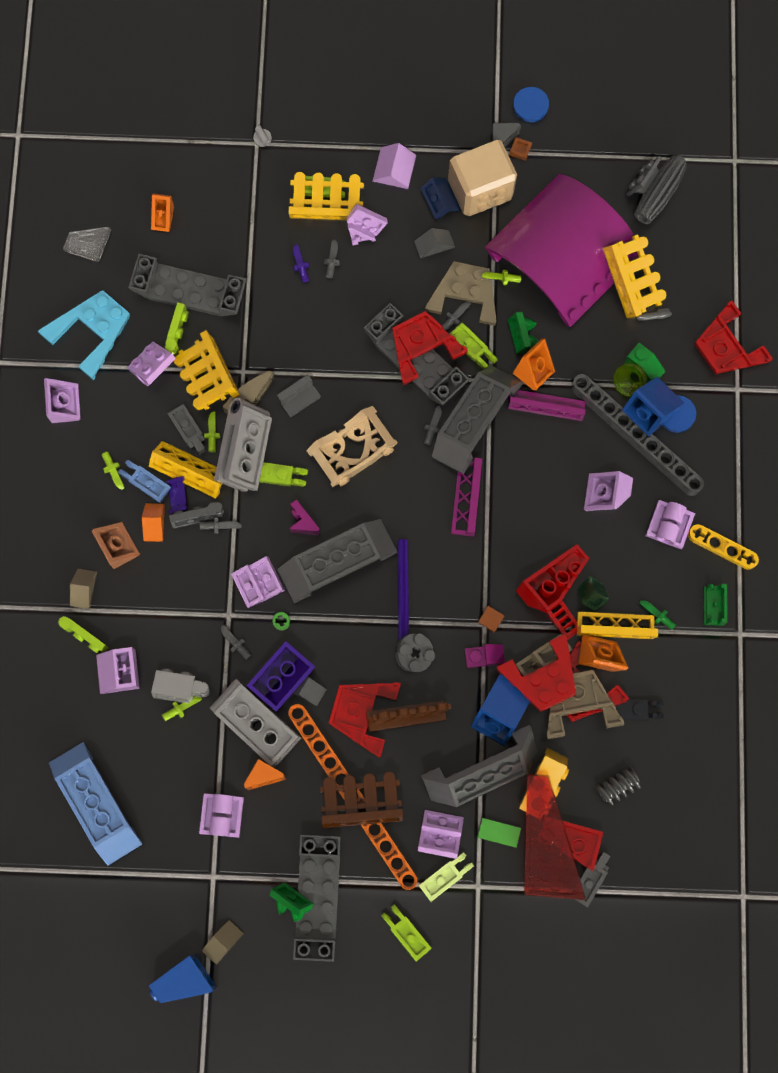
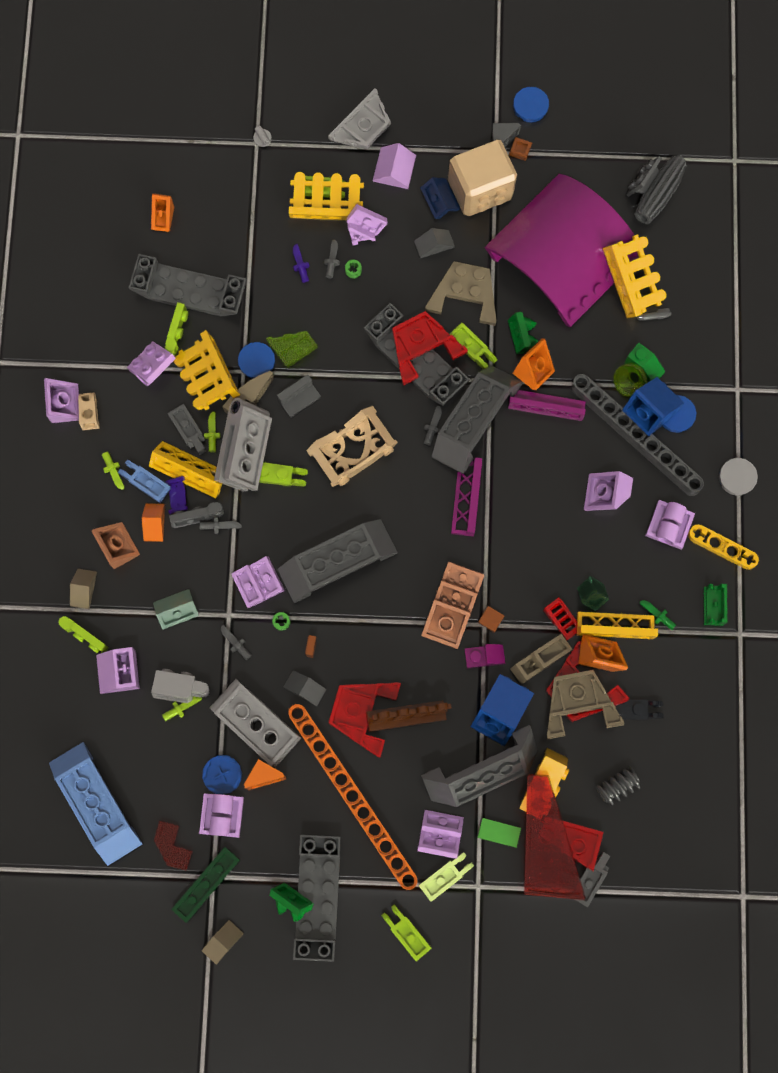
(87, 243): clear wing -> none
(88, 411): none -> tan leg
(100, 315): medium azure wing -> none
(165, 840): none -> clear red tile
(175, 609): none -> sand green panel
(182, 981): blue slope -> none
(205, 884): none -> dark green plate
(222, 775): none -> blue tile
(256, 359): none -> blue tile
(280, 676): dark purple slope -> none
(292, 347): none -> clear neon green wing
(306, 524): magenta slope -> none
(310, 648): none -> dark orange tile
(353, 263): none -> bright green bush
(363, 123): none -> light grey wing
(372, 815): reddish brown fence -> none
(403, 598): dark purple axle -> none
(404, 651): dark grey plate -> none
(453, 318): dark grey piece -> none
(453, 605): none -> nougat slope
(505, 277): lime piece -> none
(548, 684): red wing -> none
(551, 583): red wedge -> none
(723, 350): red wing -> none
(738, 476): none -> light grey tile

